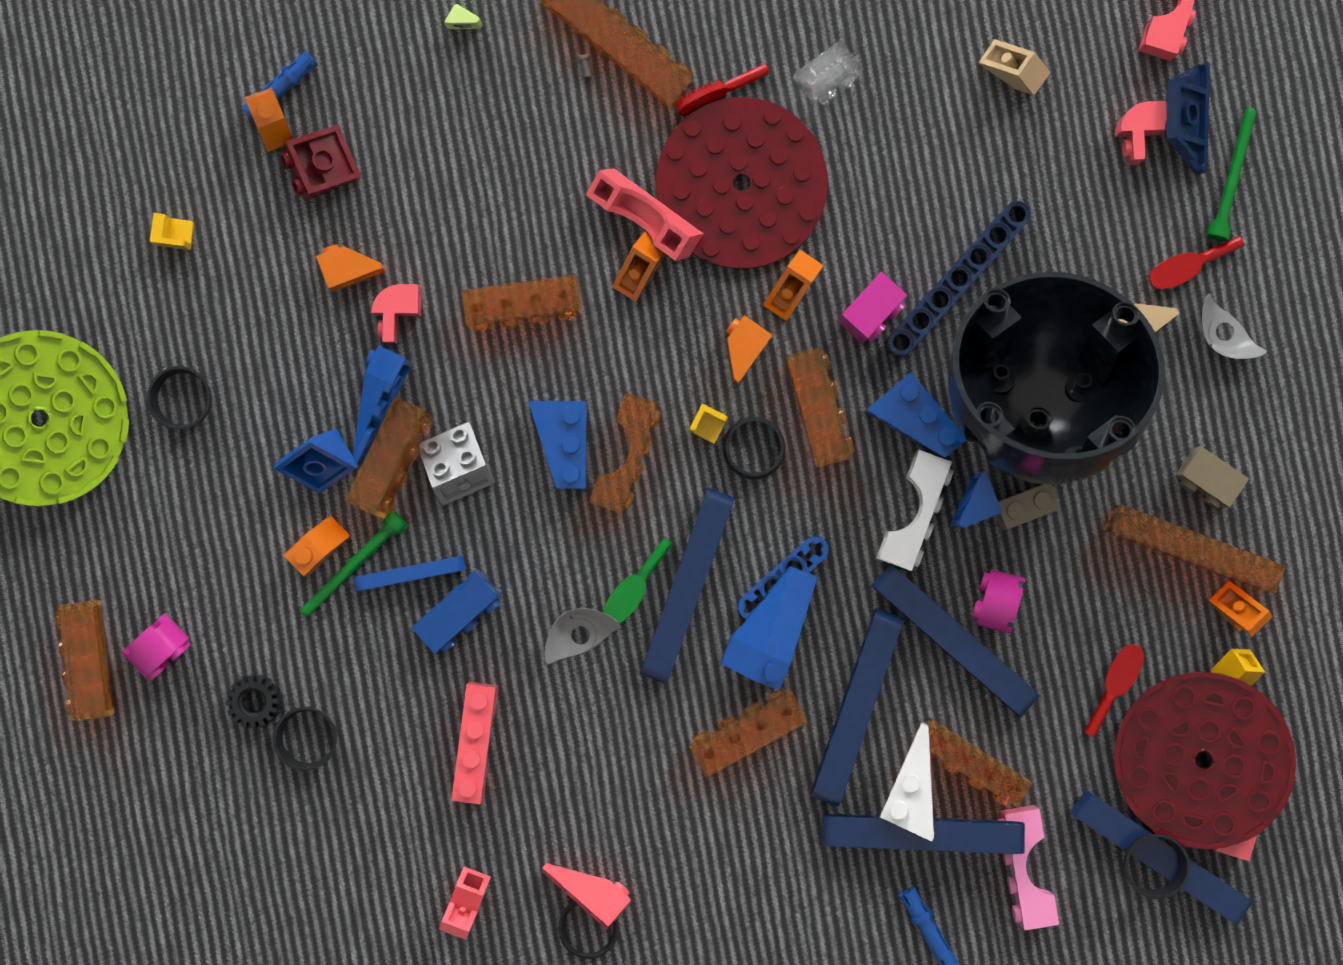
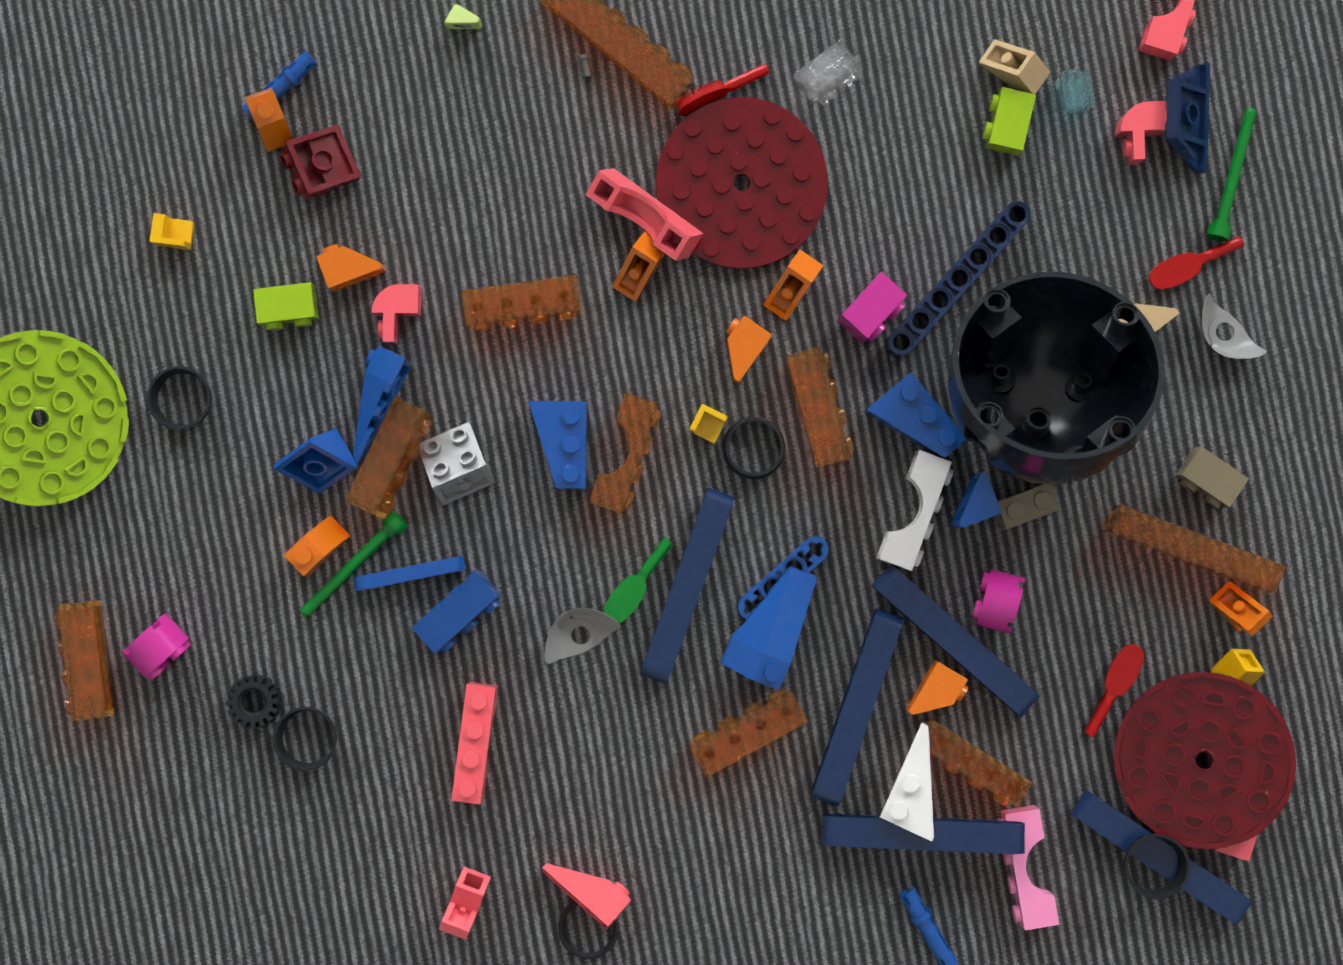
(286, 305): none -> lime brick
(938, 689): none -> orange slope
(1009, 121): none -> lime brick
(1074, 91): none -> clear light blue brick

